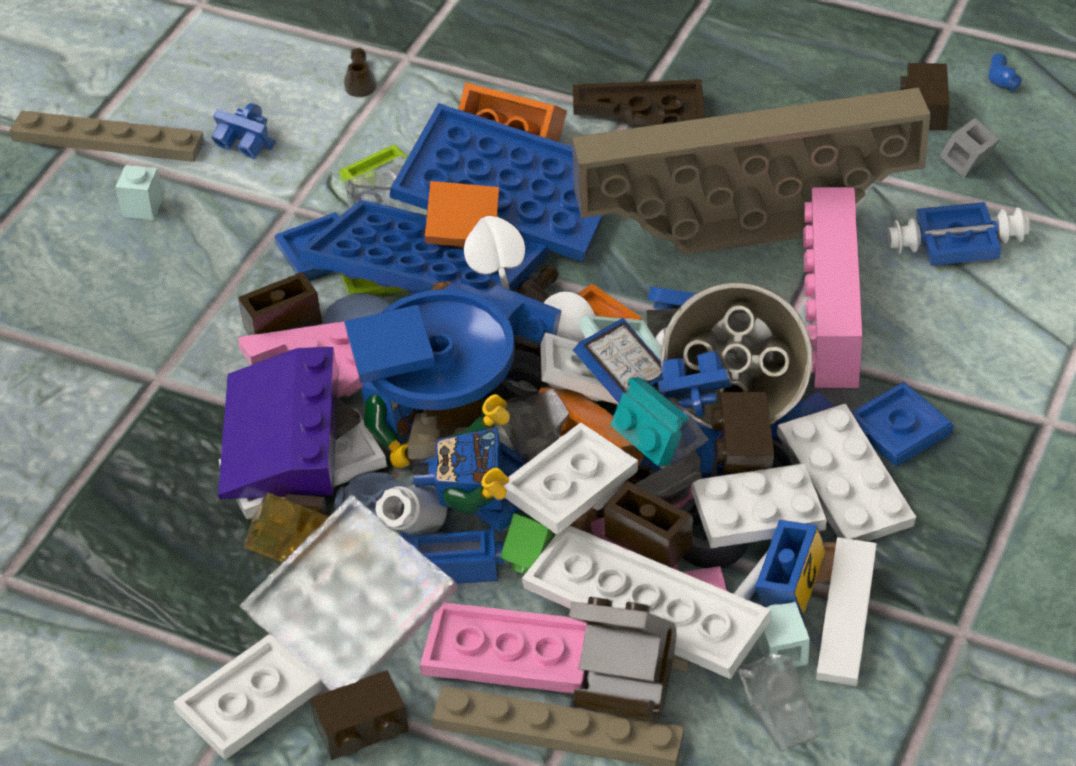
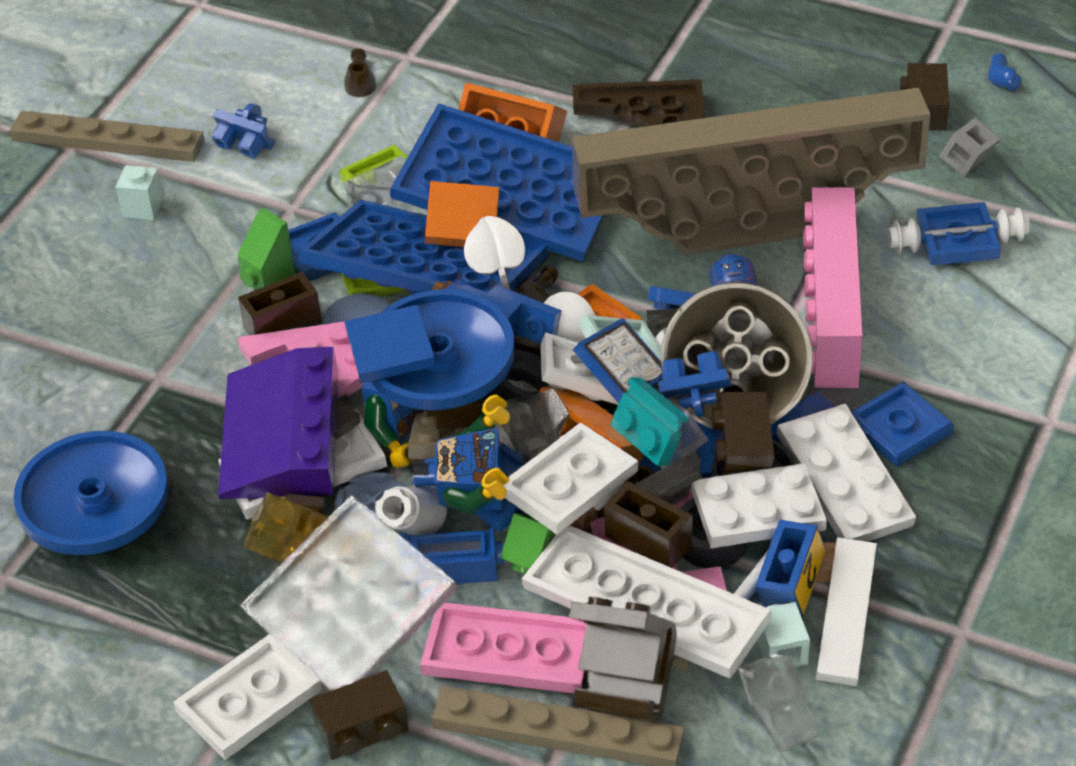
(91, 492): none -> blue dish
(266, 251): none -> bright green slope
(732, 269): none -> blue head

